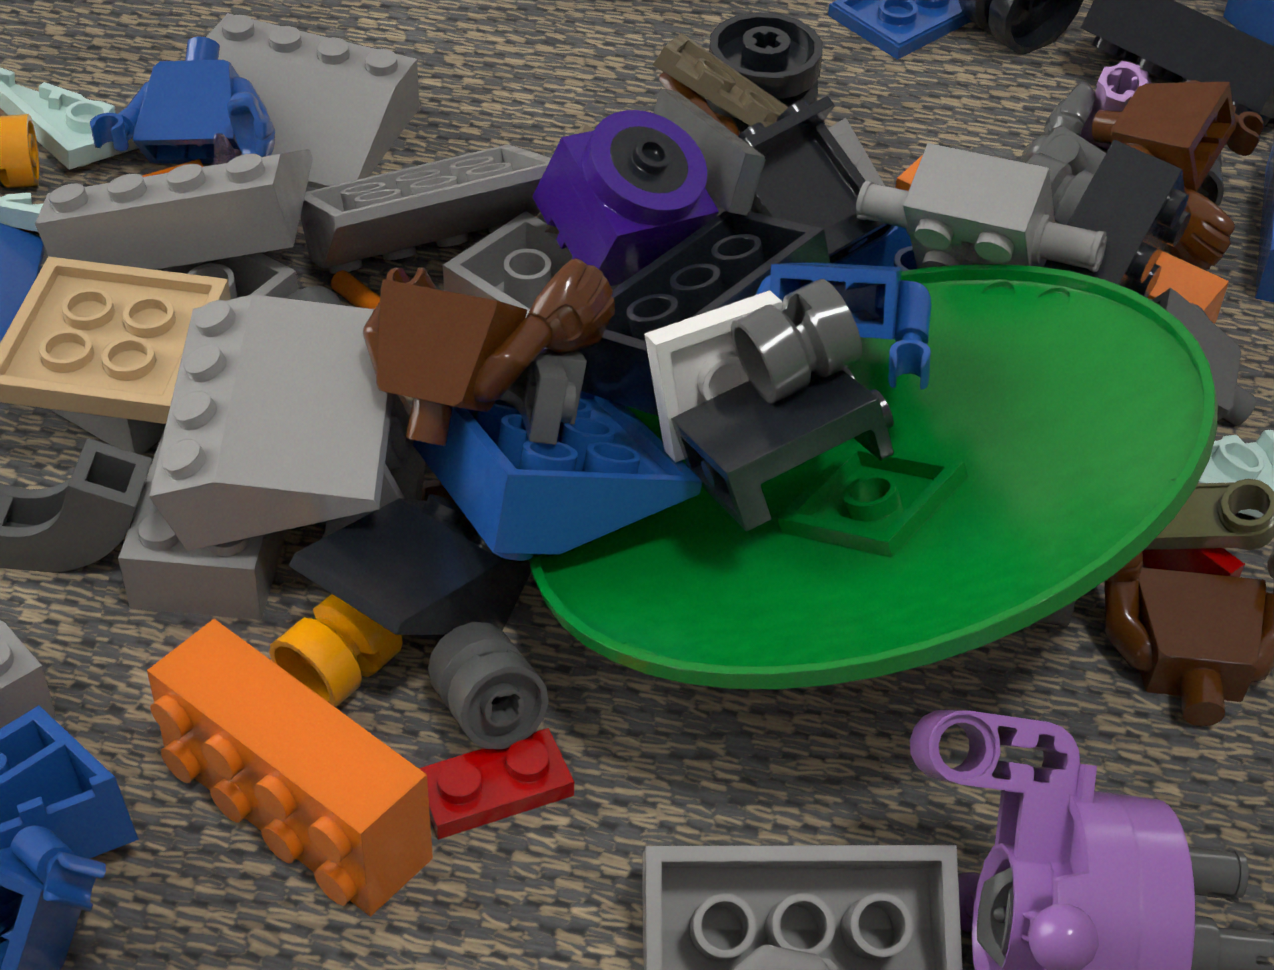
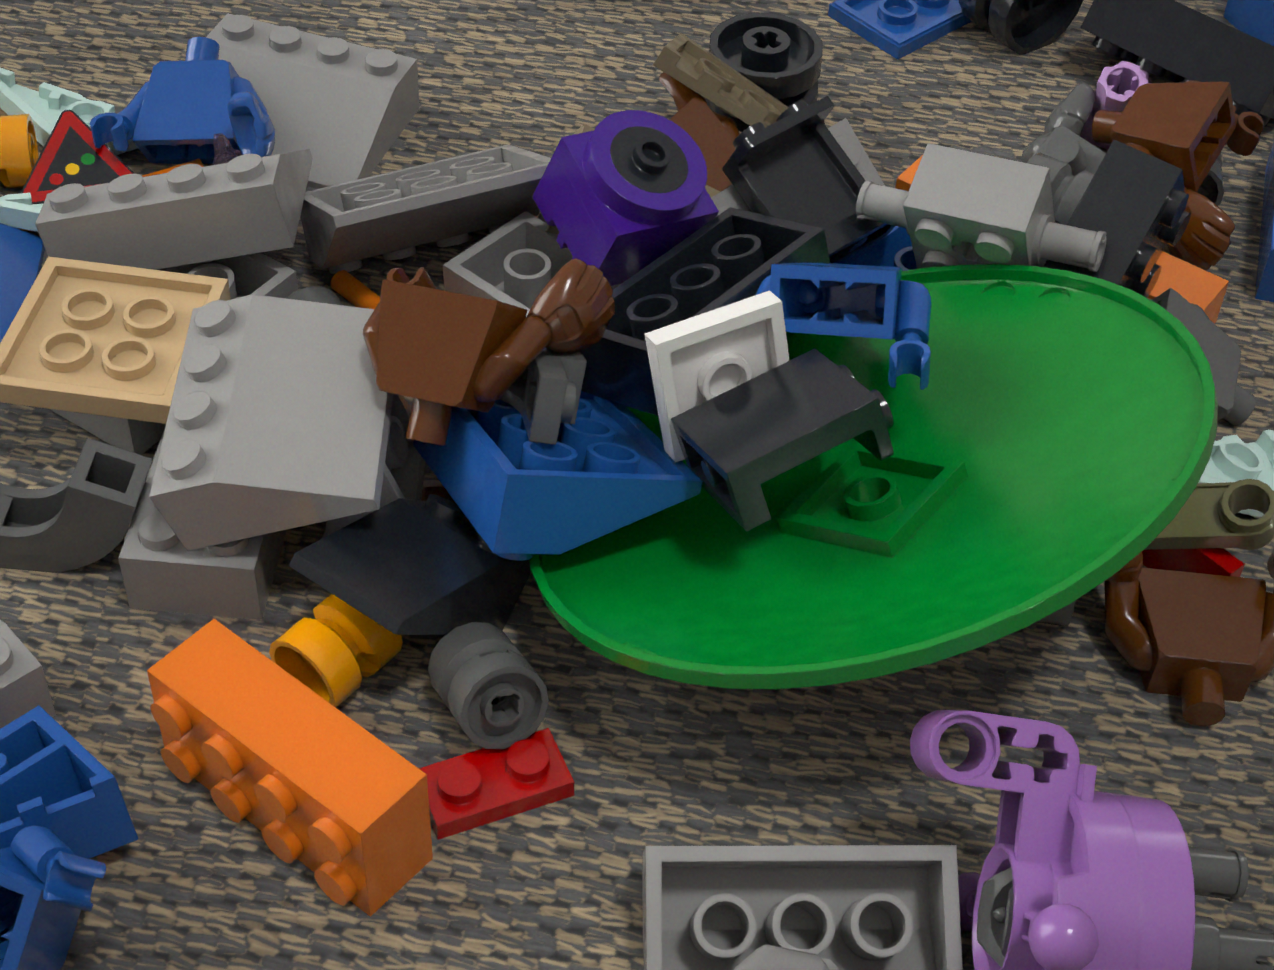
(72, 159): none -> piece
(730, 162): dark grey tile -> none
(803, 337): dark grey wheel -> none

